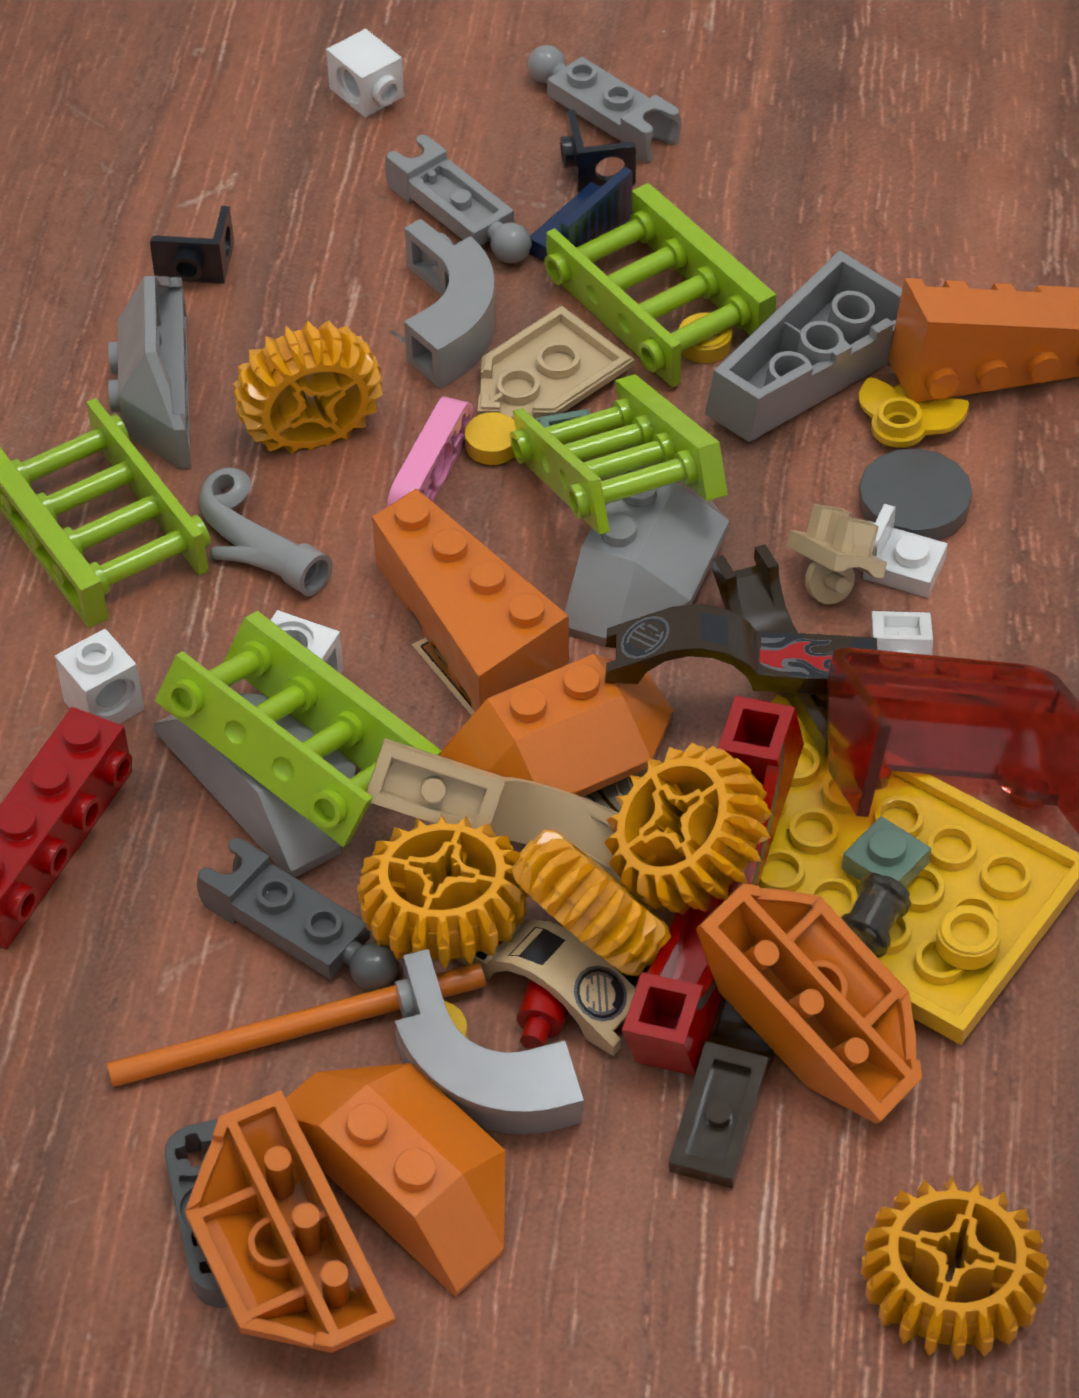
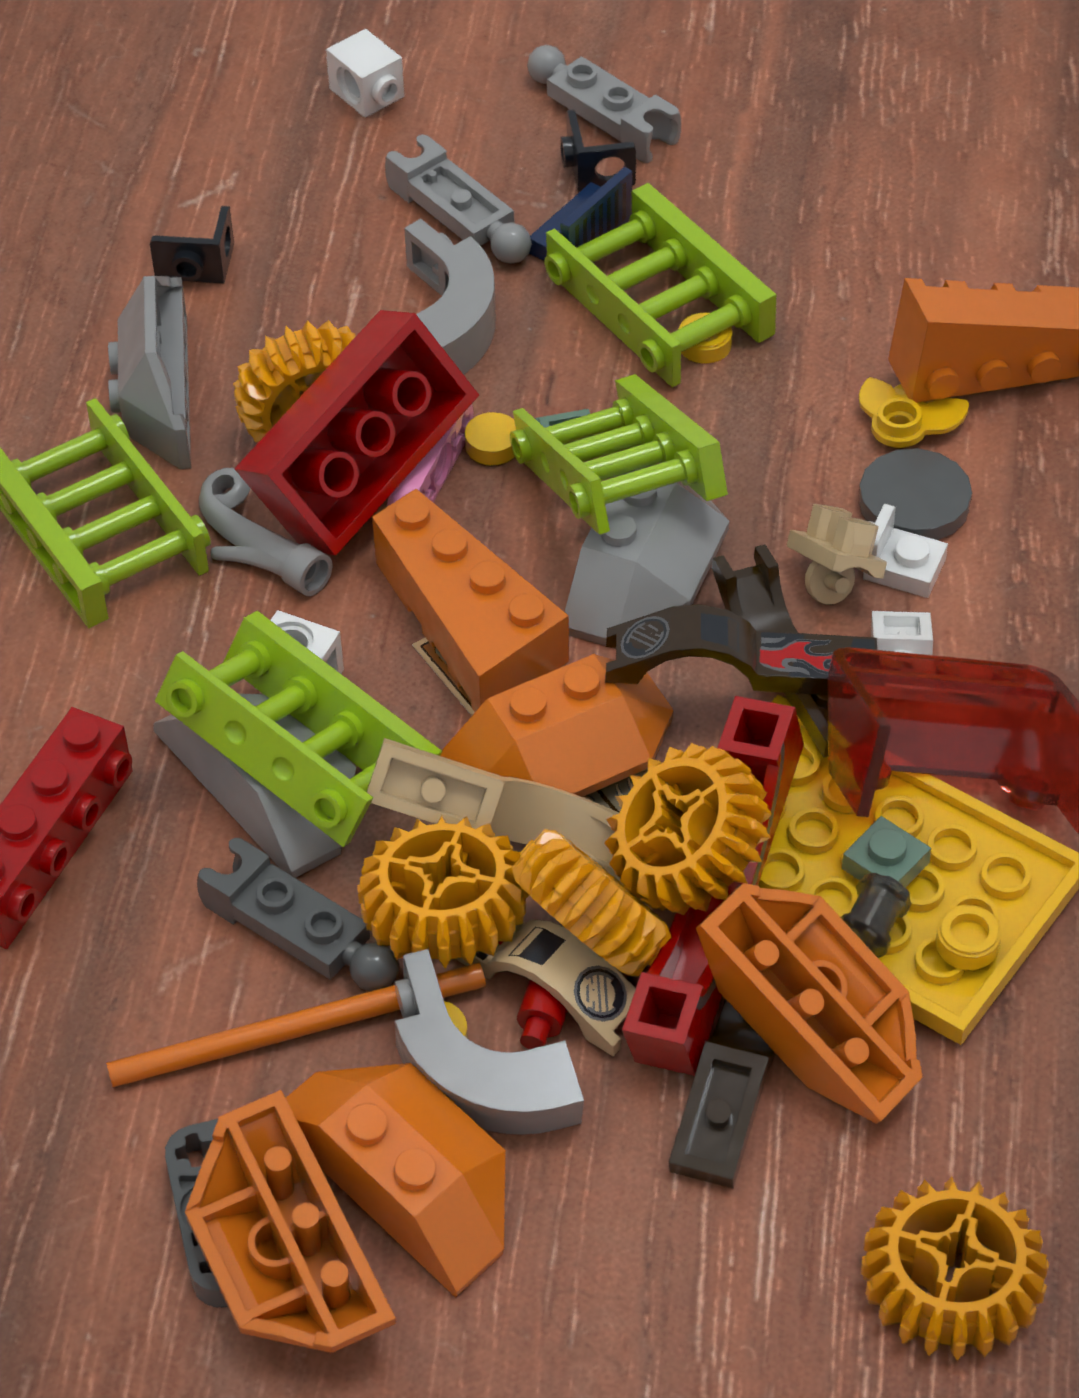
(100, 678): white brick -> none
(357, 431): none -> red brick
(549, 367): tan tile -> none
(807, 349): light grey wedge -> none

